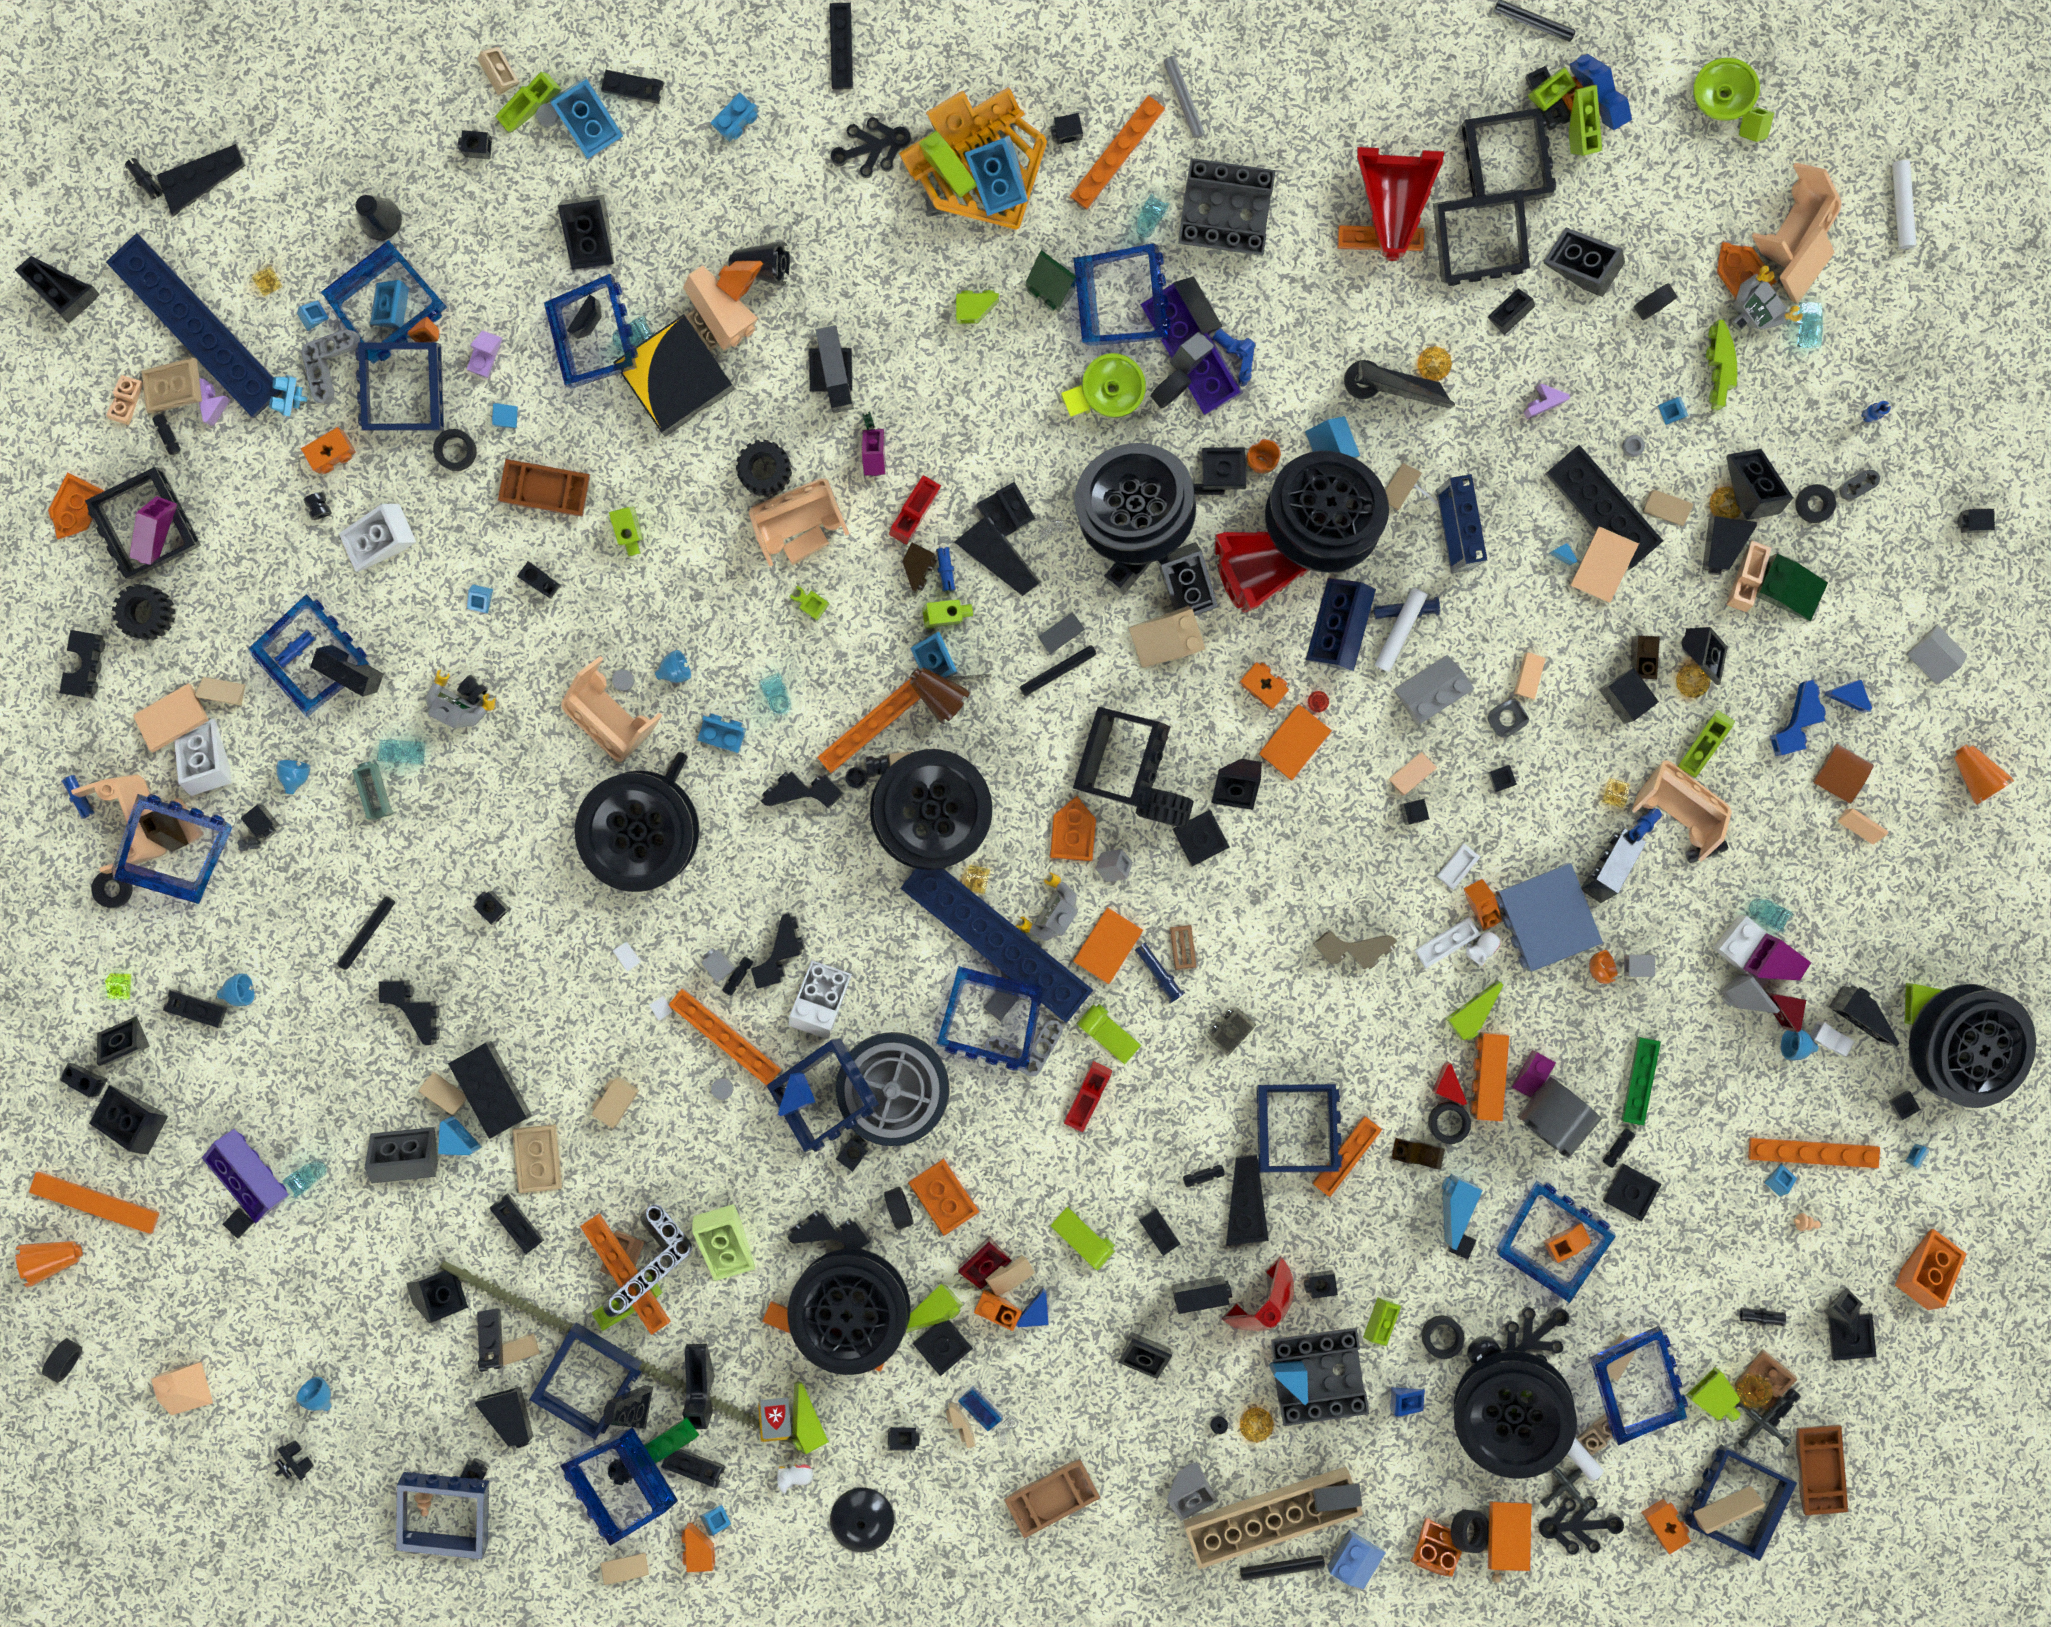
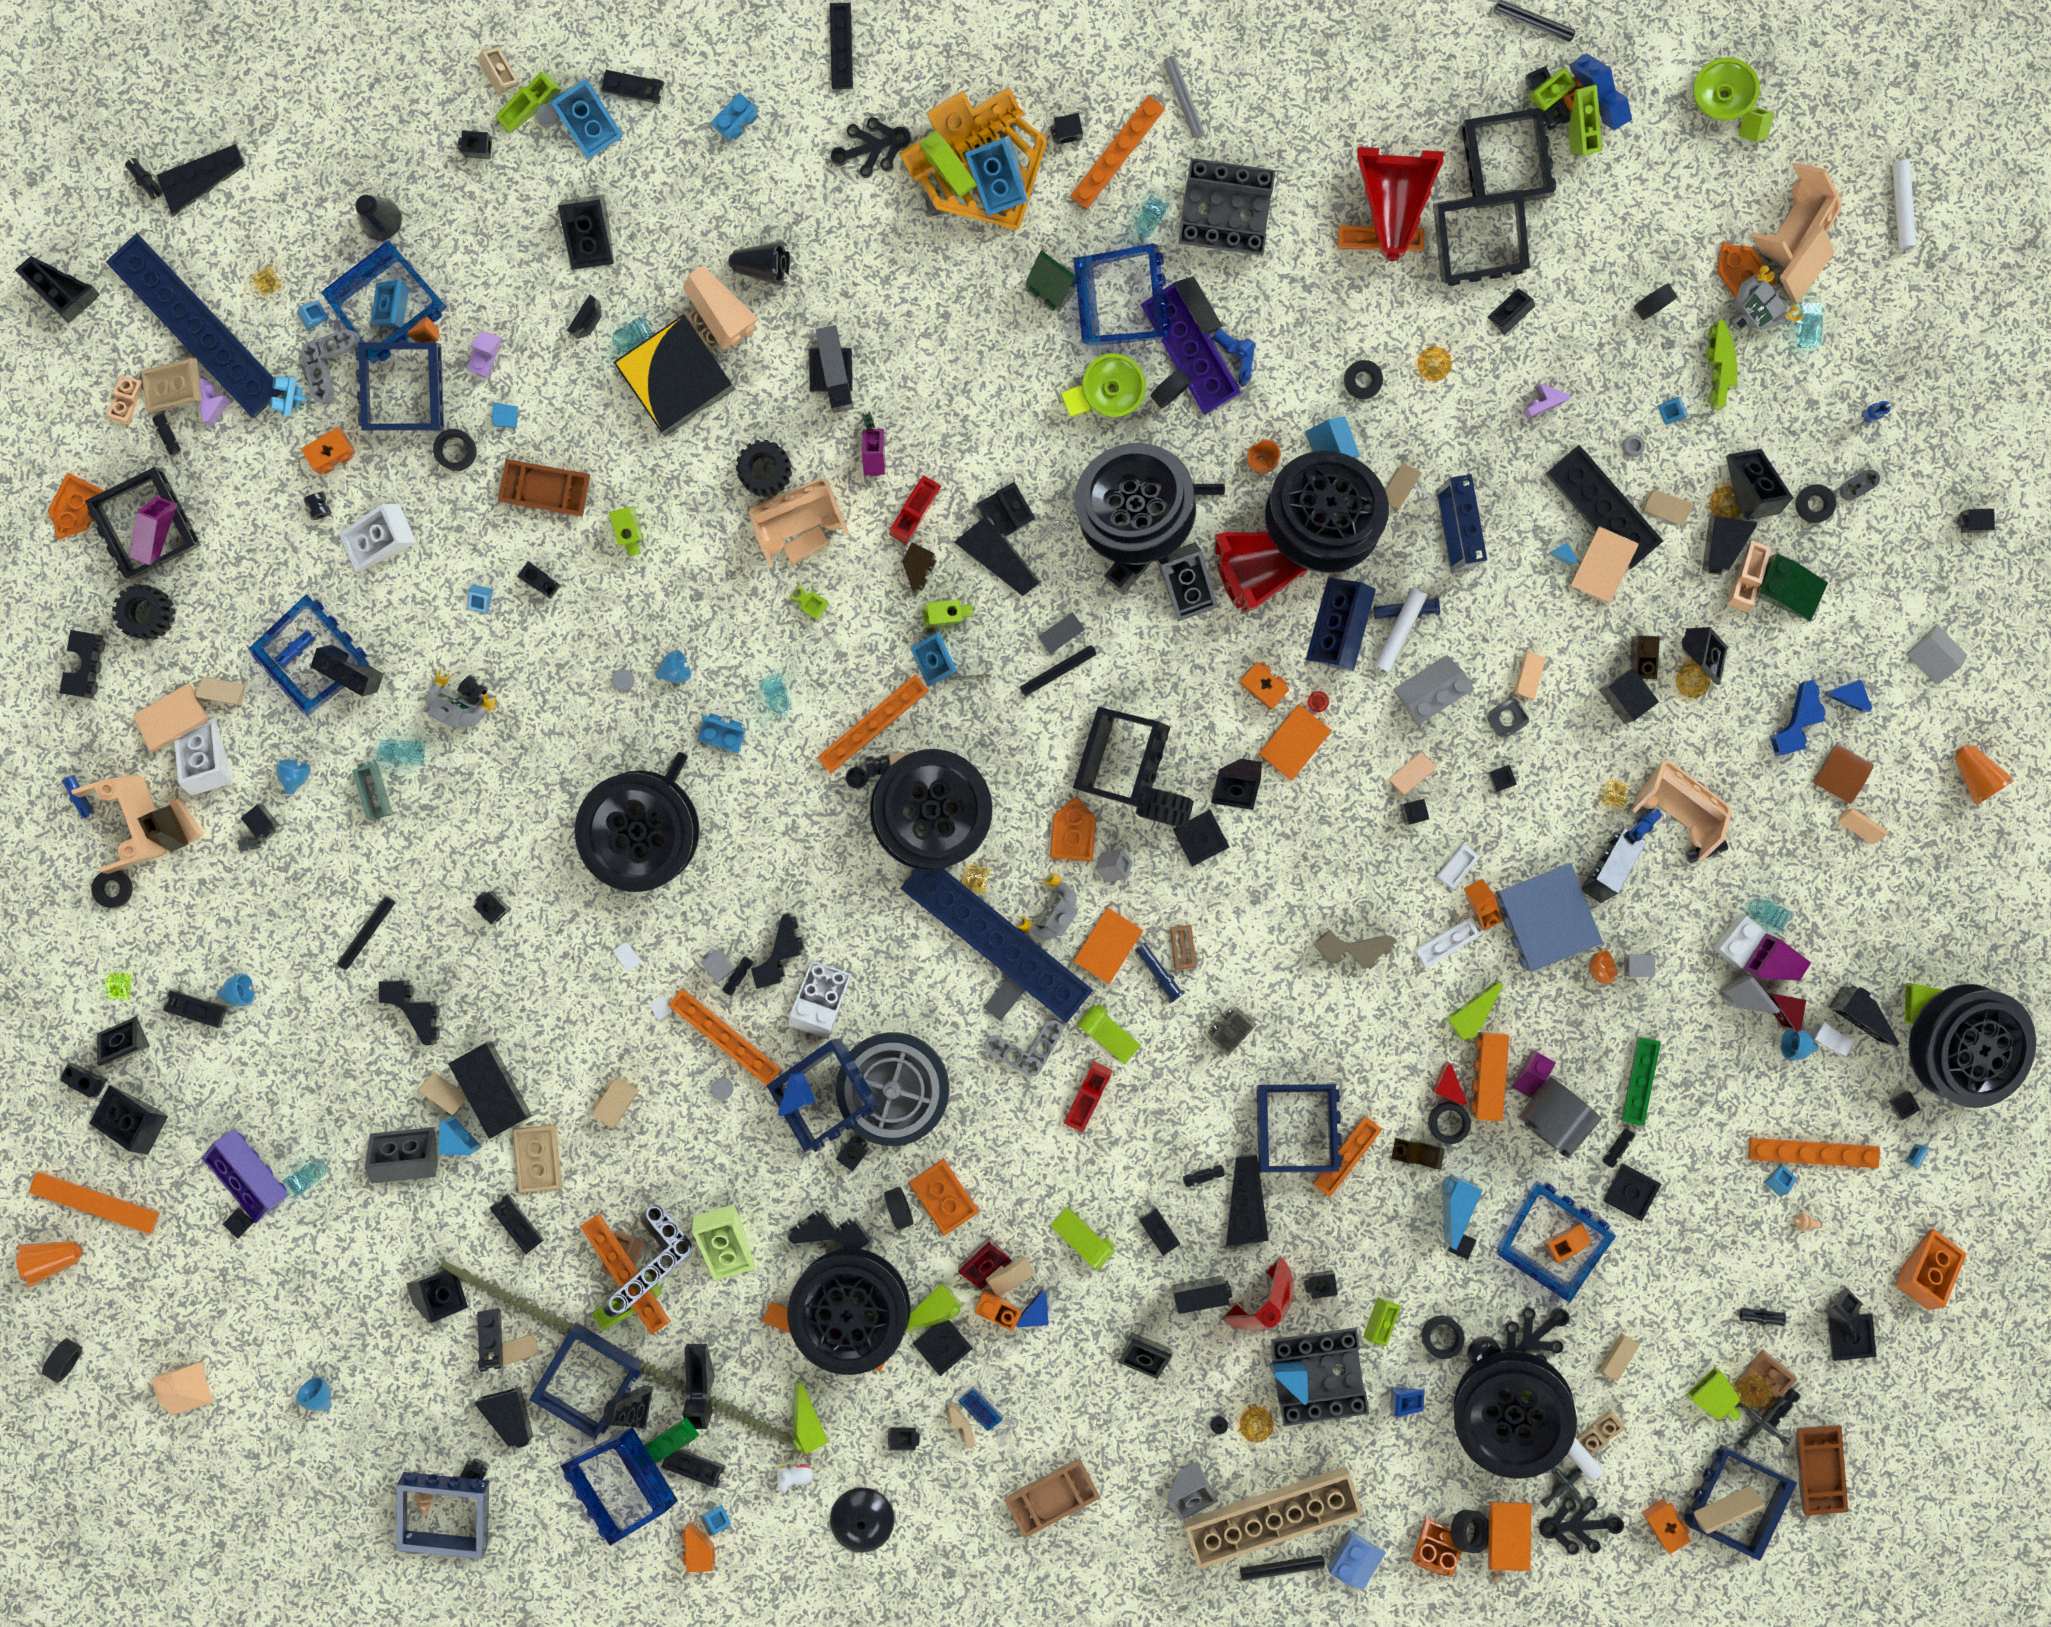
(159, 881): clear blue windscreen -> none
(287, 1453): black hips -> none
(555, 318): clear blue windscreen -> none
(602, 717): light nougat windscreen -> none
(618, 1472): black gear -> none
(624, 1568): tan slope -> none
(738, 278): orange slope -> none
(774, 1419): piece -> none
(793, 788): black arch -> none
(938, 693): reddish brown cone -> none
(945, 569): blue pin -> none
(974, 306): lime slope -> none
(999, 984): clear blue windscreen -> none
(1167, 637): tan slope -> none
(1191, 353): dark grey slope -> none
(1223, 468): black tile -> none
(1337, 1497): dark grey slope -> none
(1403, 385): black wedge -> none
(1485, 947): white animal -> none
(1585, 261): black slope -> none
(1603, 1359): clear blue windscreen -> none
(1706, 743): lime slope -> none

